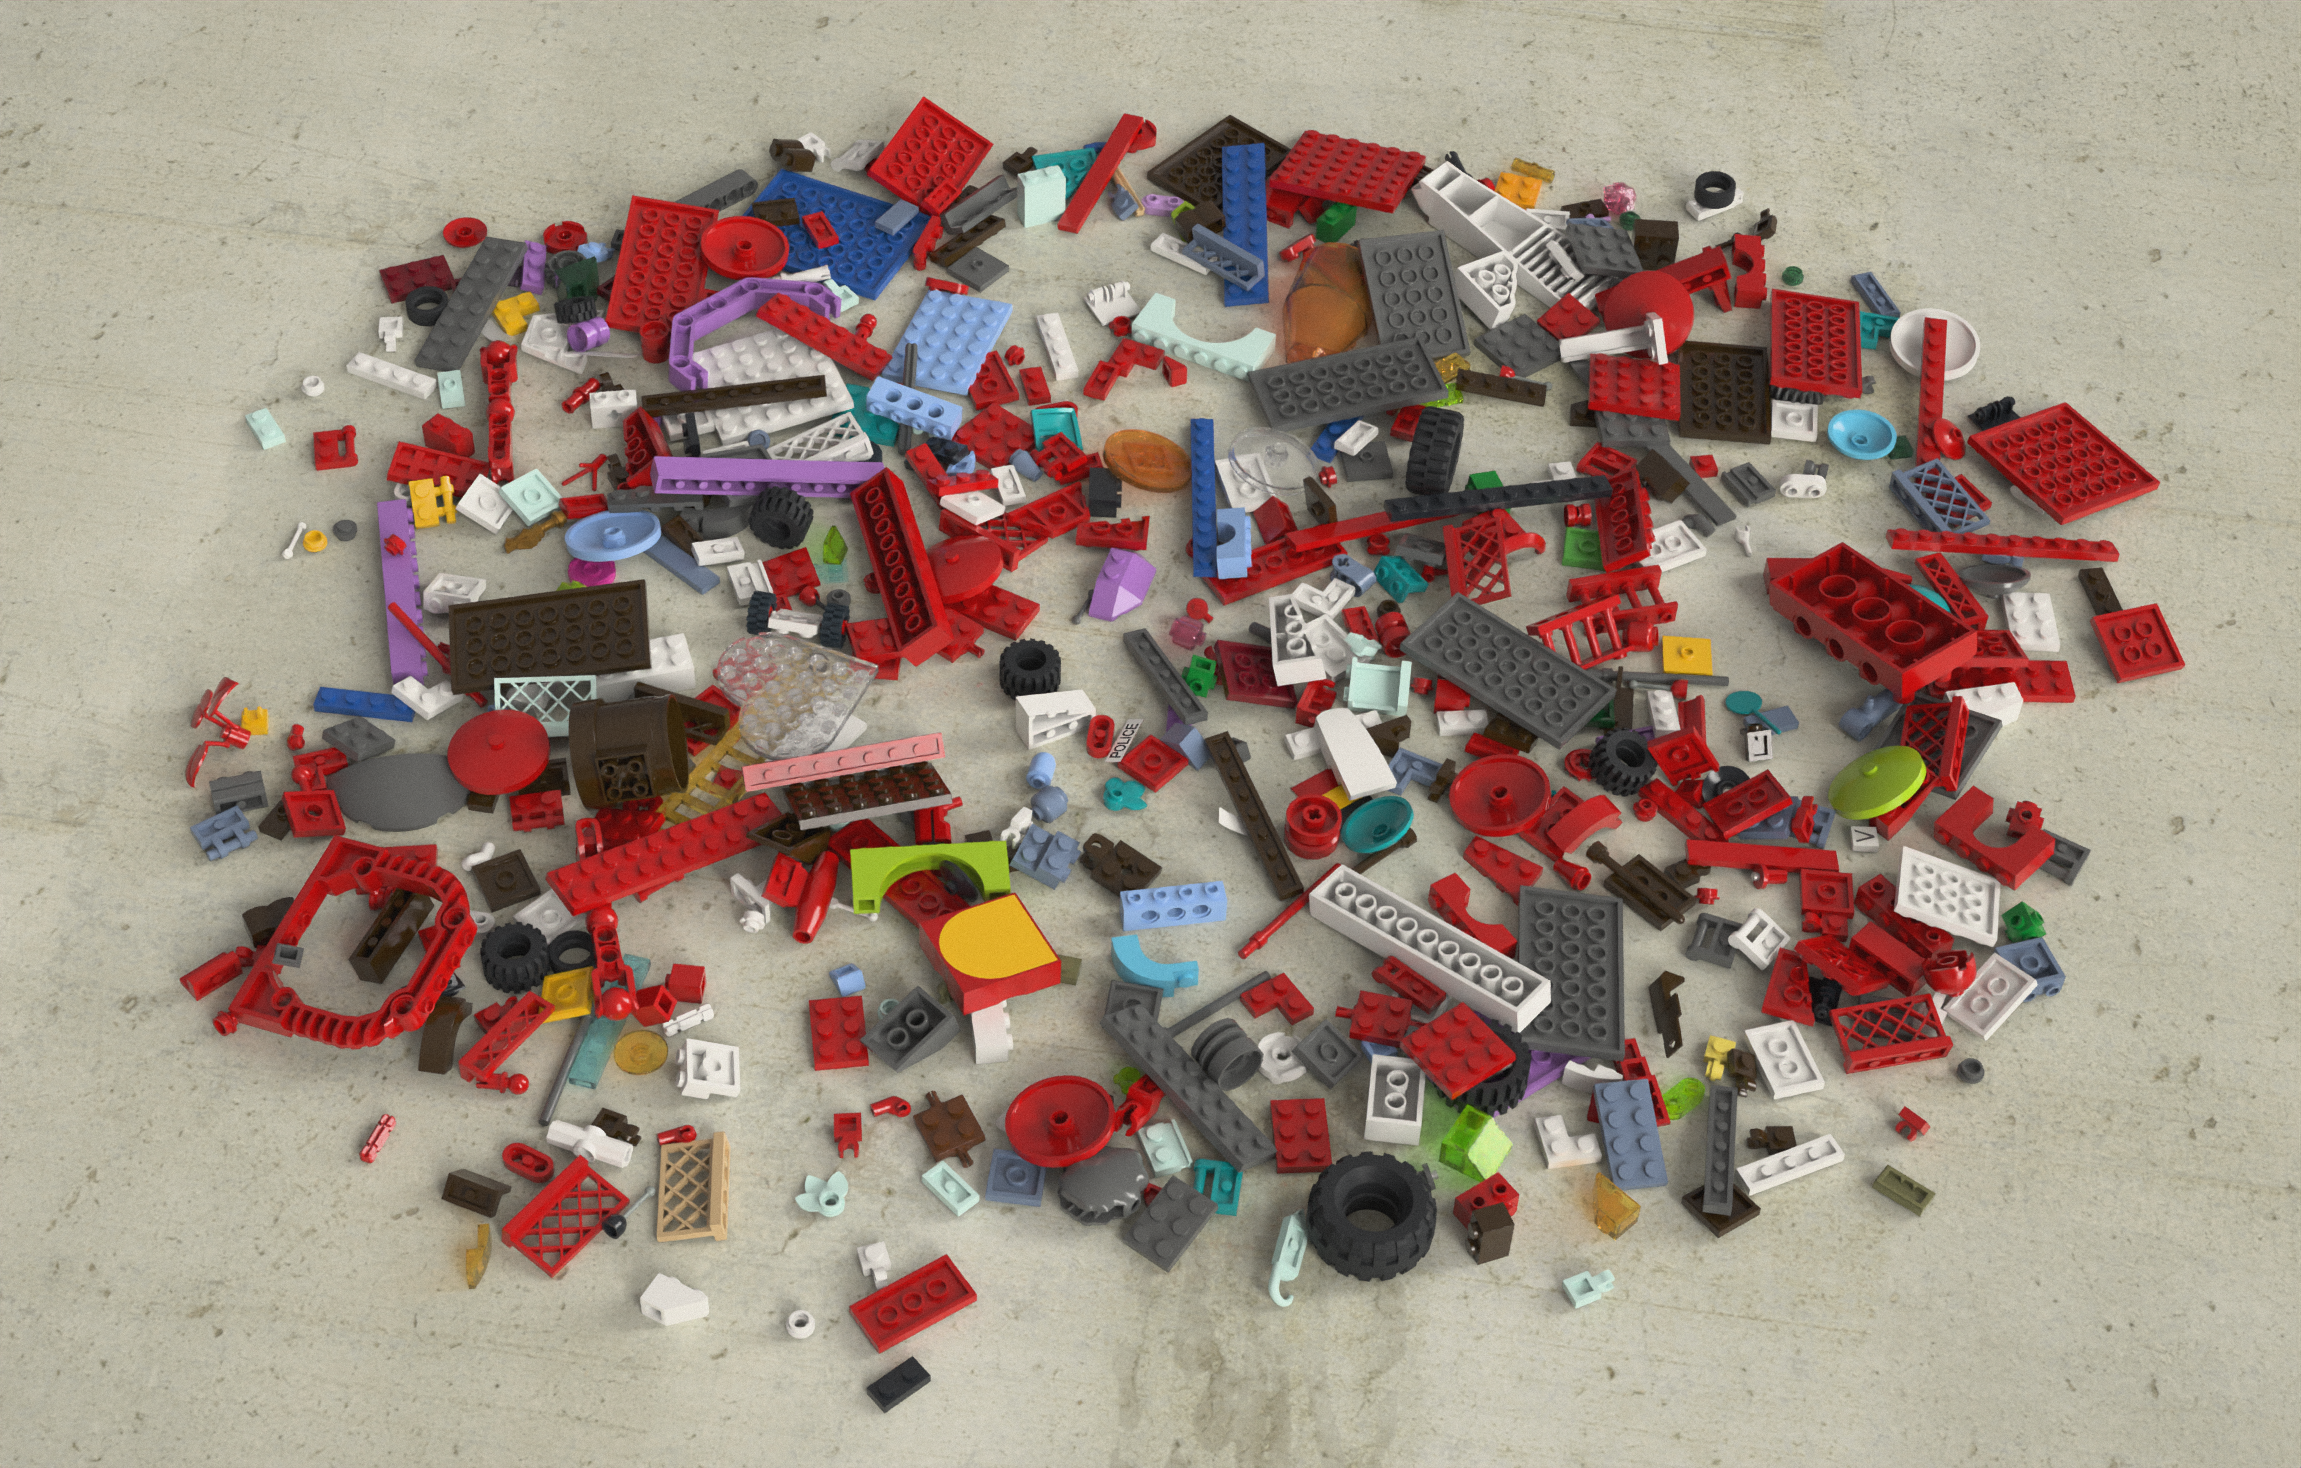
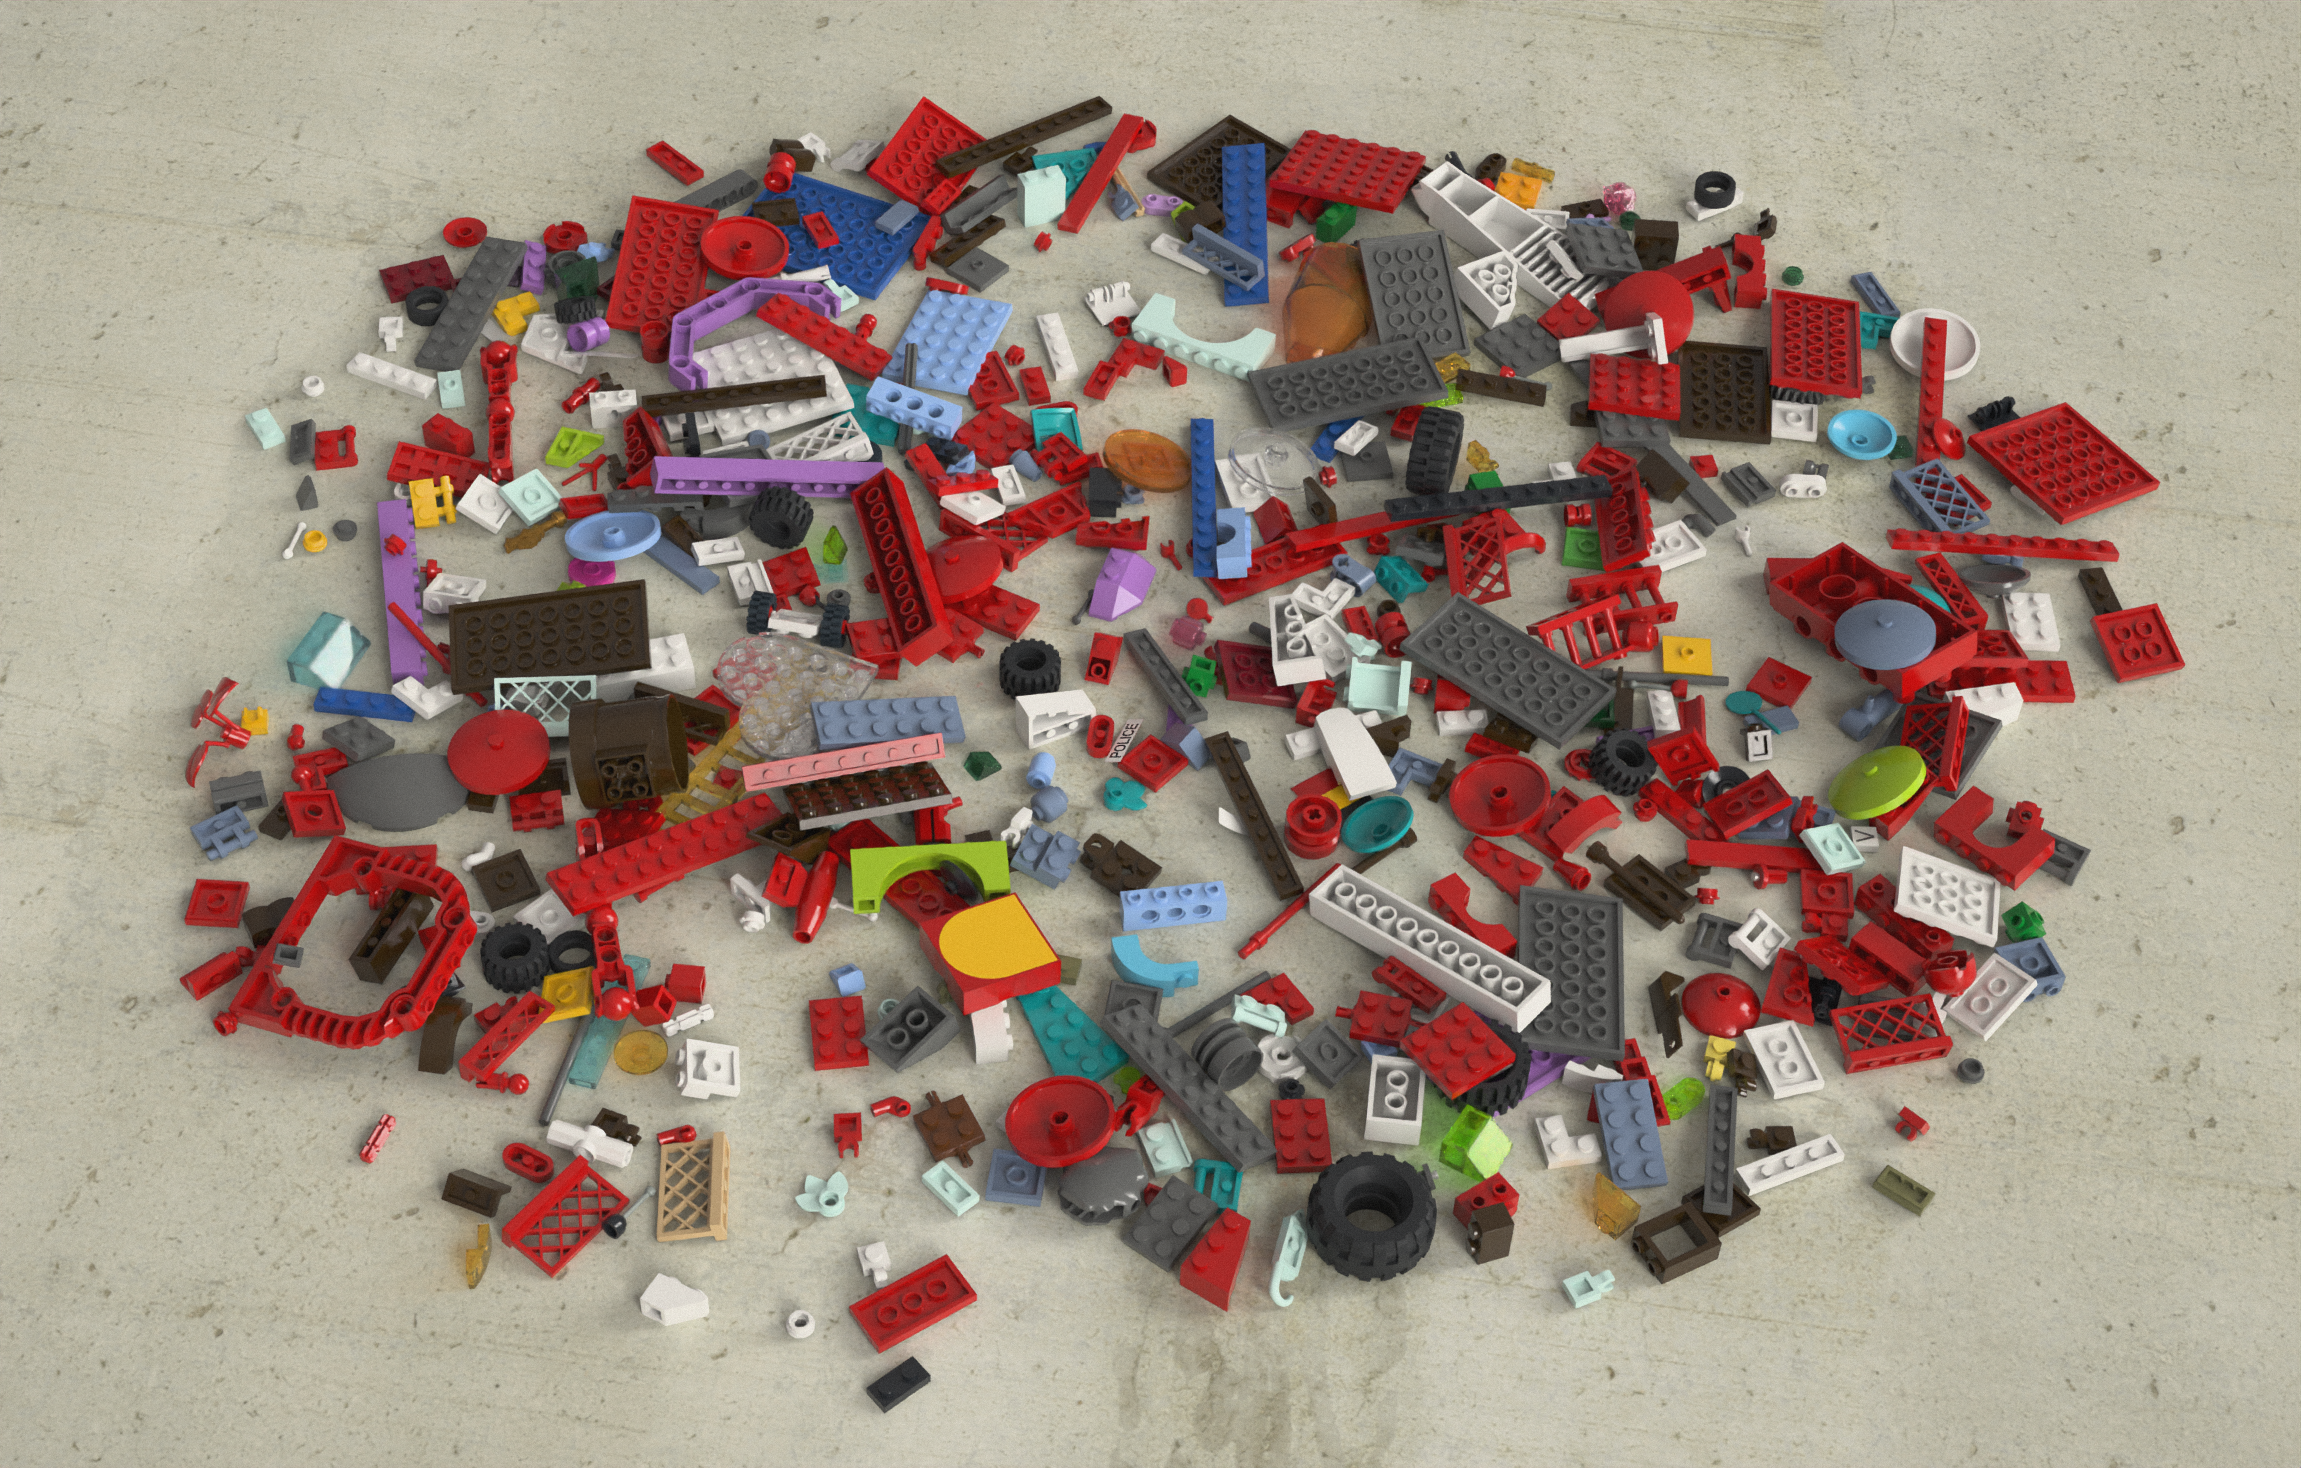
(217, 903): none -> red plate
(302, 441): none -> dark grey plate
(306, 495): none -> dark grey slope
(327, 653): none -> clear light blue slope
(430, 570): none -> red piece
(572, 446): none -> lime wing
(675, 163): none -> red plate
(779, 172): none -> red wheel
(881, 720): none -> sand blue plate
(981, 765): none -> clear green slope
(1023, 137): none -> dark brown plate
(1043, 241): none -> red plate
(1069, 1037): none -> teal wing
(1103, 657): none -> red slope
(1132, 495): none -> sand blue plate
(1169, 552): none -> red hand
(1216, 1259): none -> red wedge
(1263, 1016): none -> light aqua plate
(1296, 1093): none -> black plate
(1431, 532): none -> dark brown plate
(1479, 457): none -> clear yellow plate
(1491, 167): none -> dark brown plate
(1696, 1228): none -> dark brown window
(1720, 1005): none -> red dish
(1779, 683): none -> red plate
(1832, 848): none -> light aqua plate
(1885, 634): none -> sand blue dish

